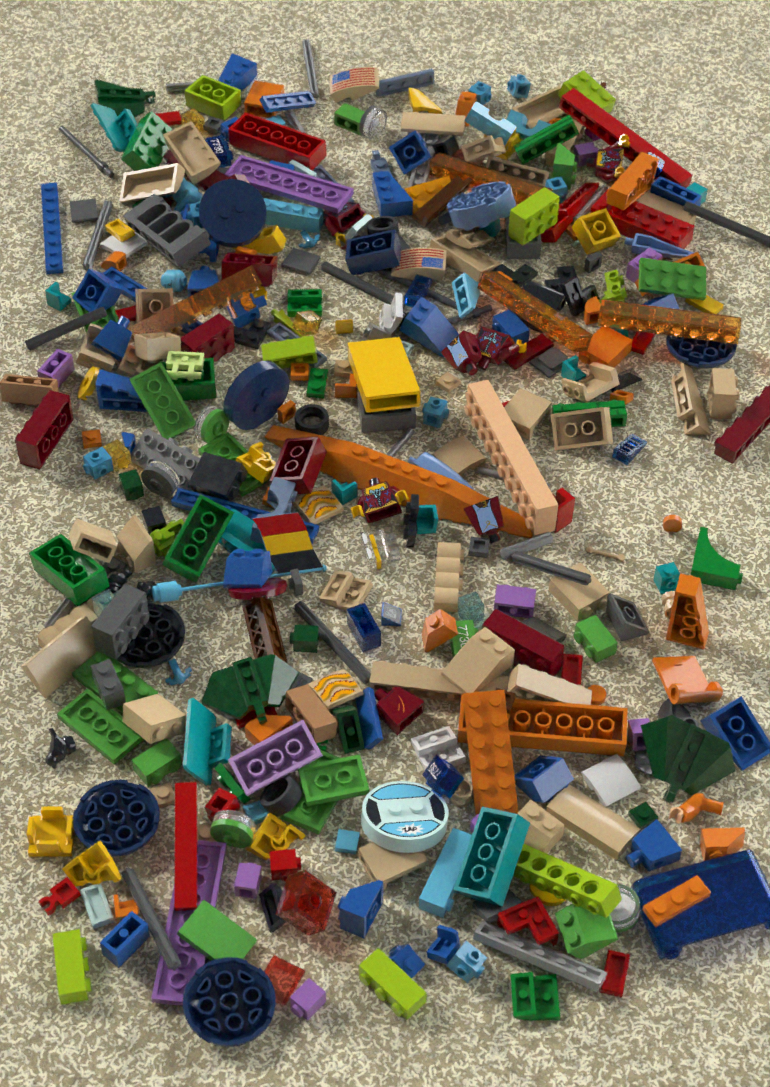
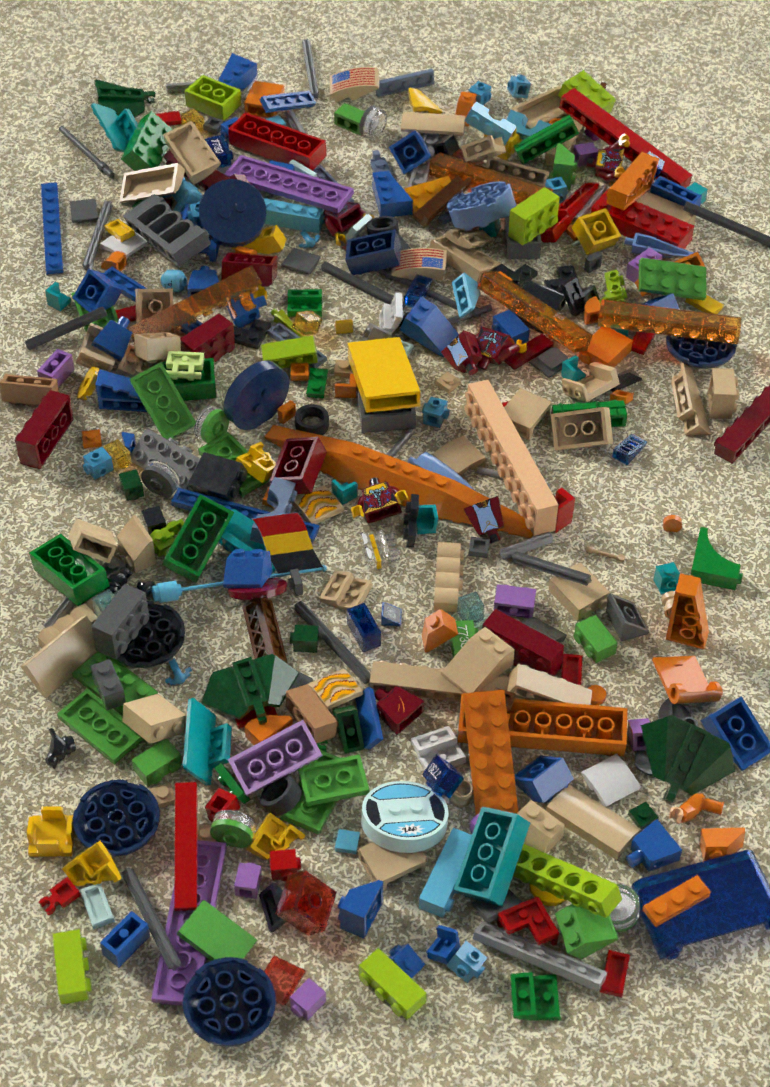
(123, 908): orange panel -> none
(255, 811): medium azure tile -> none

